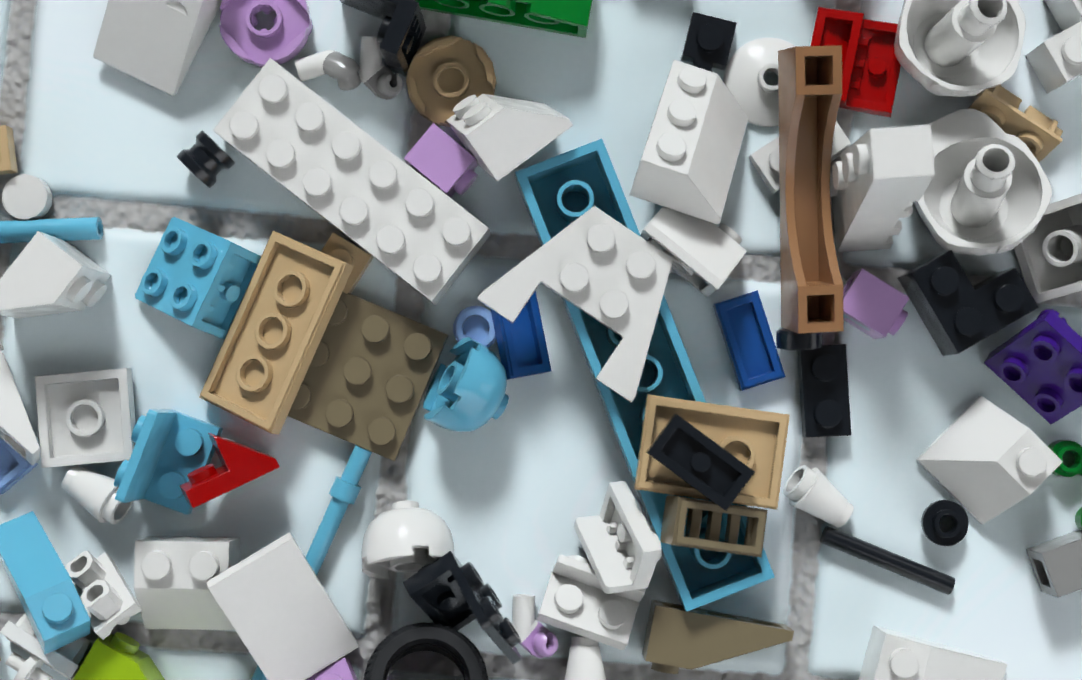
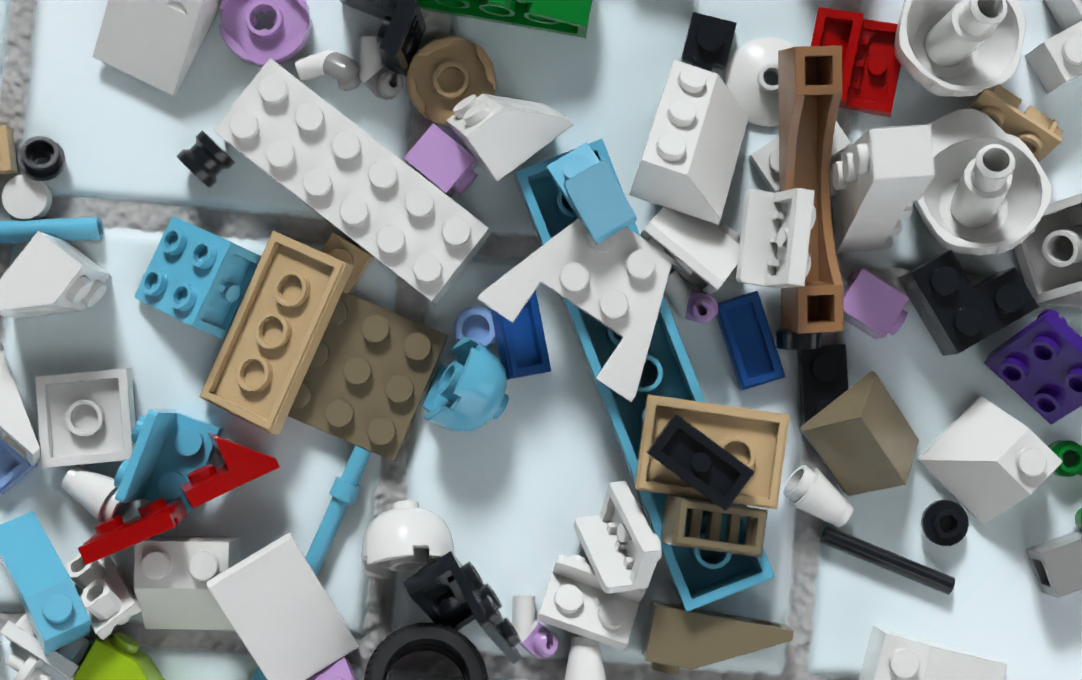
(37, 148): none -> black plate
(117, 535): none -> red plate
(592, 192): none -> medium azure slope
(689, 302): none -> arm
(776, 238): none -> white bracket
(863, 438): none -> dark tan slope

